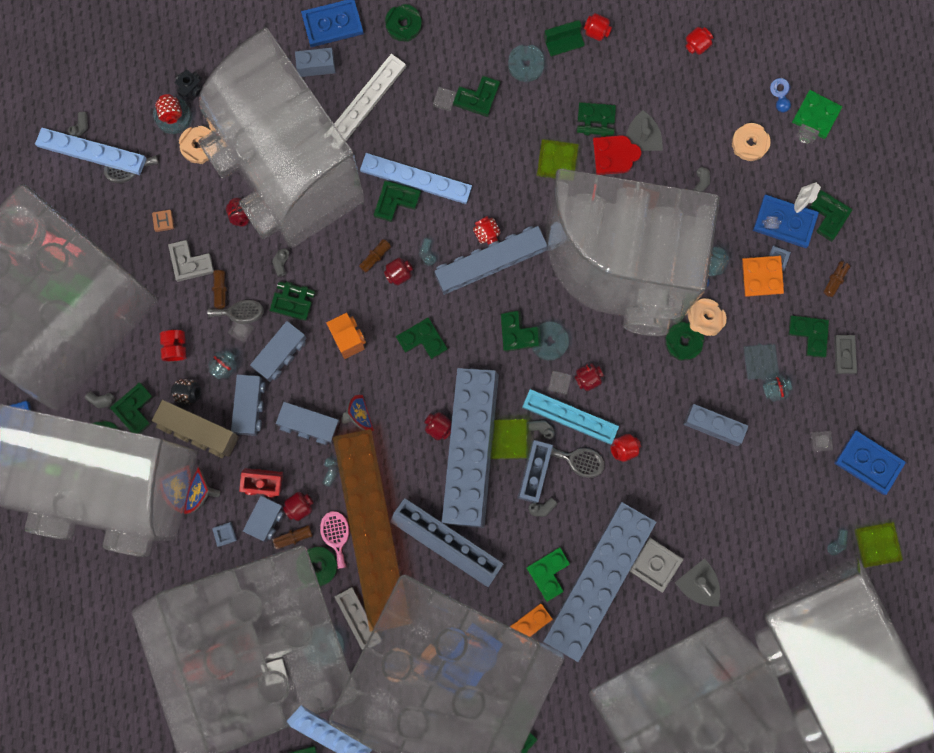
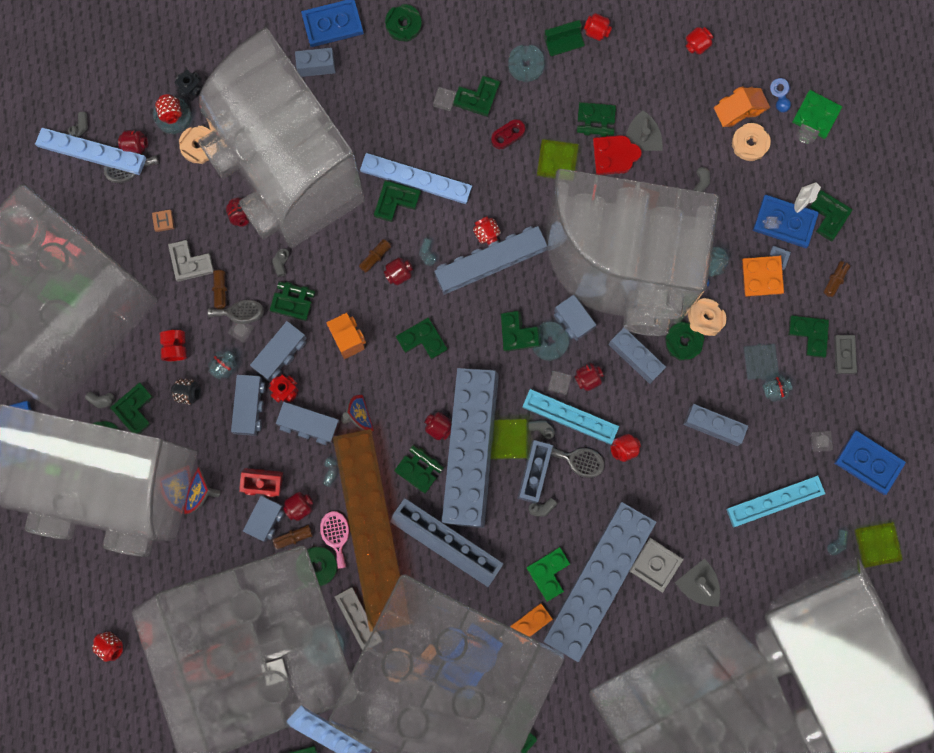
(107, 646): none -> red head
(133, 141): none -> dark red head
(192, 427): dark tan brick -> none
(224, 534): sand blue tile -> none
(286, 395): none -> red brick
(369, 96): white plate -> none
(416, 474): none -> dark green plate
(506, 133): none -> dark red plate
(574, 318): none -> sand blue brick
(637, 355): none -> sand blue brick
(742, 104): none -> orange brick
(775, 501): none -> medium azure plate

